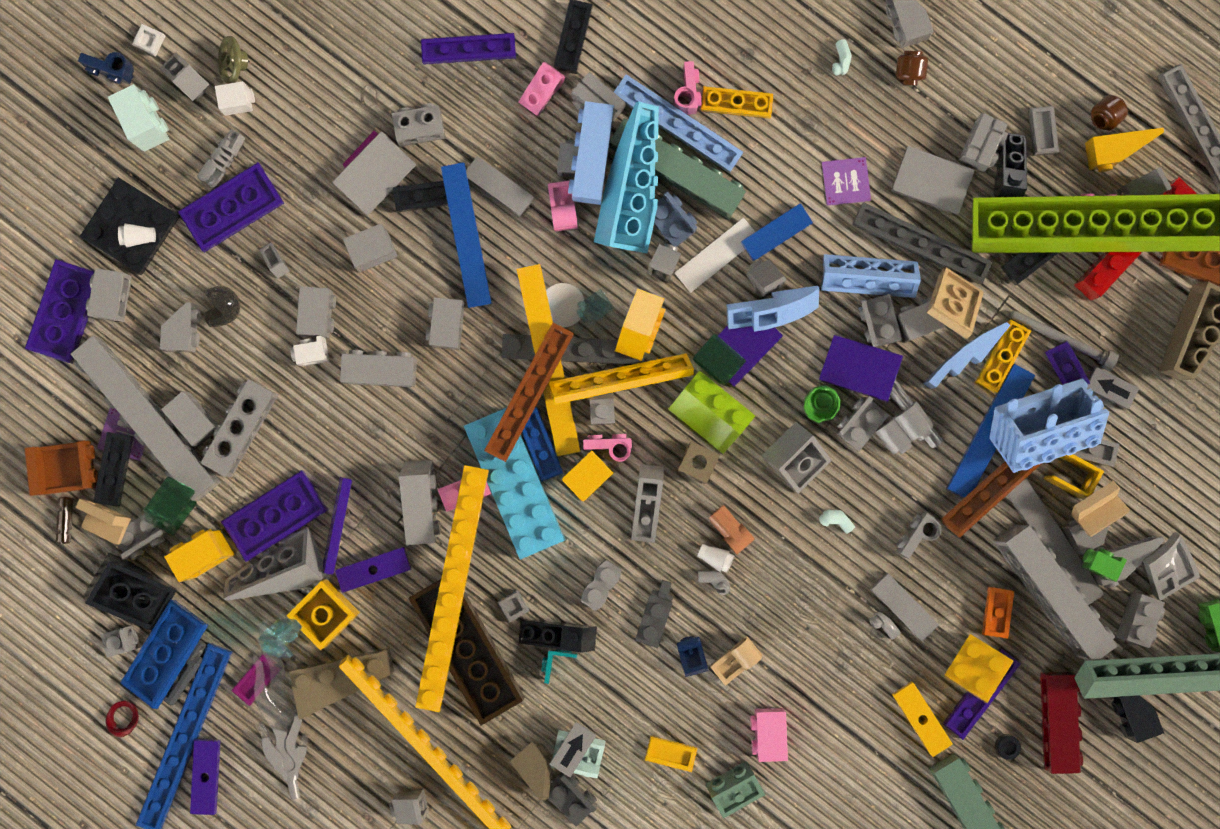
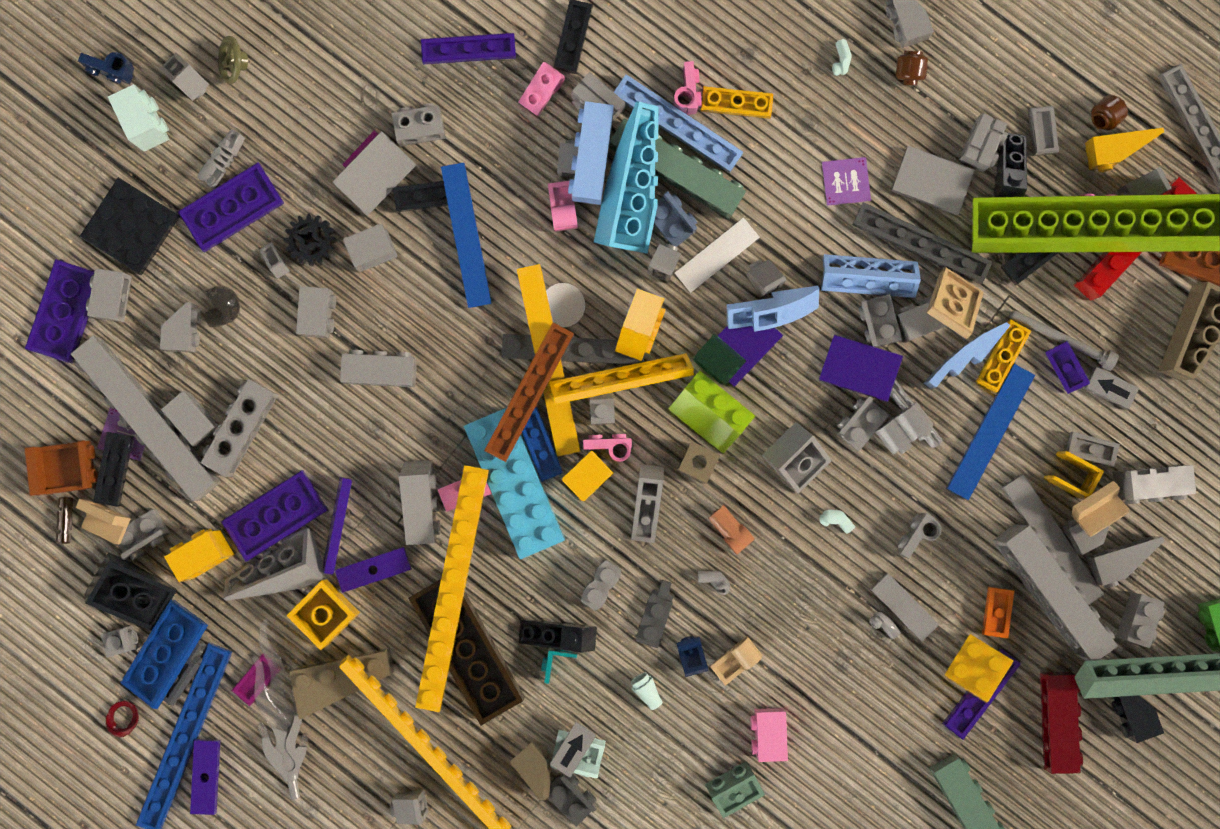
(135, 235): white cone -> none
(148, 40): white tile -> none
(170, 506): clear green piece -> none
(234, 98): white brick -> none
(278, 634): clear light blue bracket -> none
(307, 249): none -> black gear
(310, 352): white brick -> none
(445, 323): light grey brick -> none
(499, 186): light grey tile -> none
(513, 606): light grey tile -> none
(594, 307): clear light blue bracket -> none
(645, 688): none -> light aqua cone
(671, 753): yellow tile -> none
(716, 557): white cone -> none
(776, 232): blue tile -> none
(821, 403): bright green hair -> none
(929, 729): yellow tile -> none
(984, 498): dark orange plate -> none
(1007, 746): black tile -> none
(1048, 425): light blue piece -> none
(1103, 564): bright green brick -> none
(1155, 483): none -> wedge
(1170, 567): light grey plate -> none

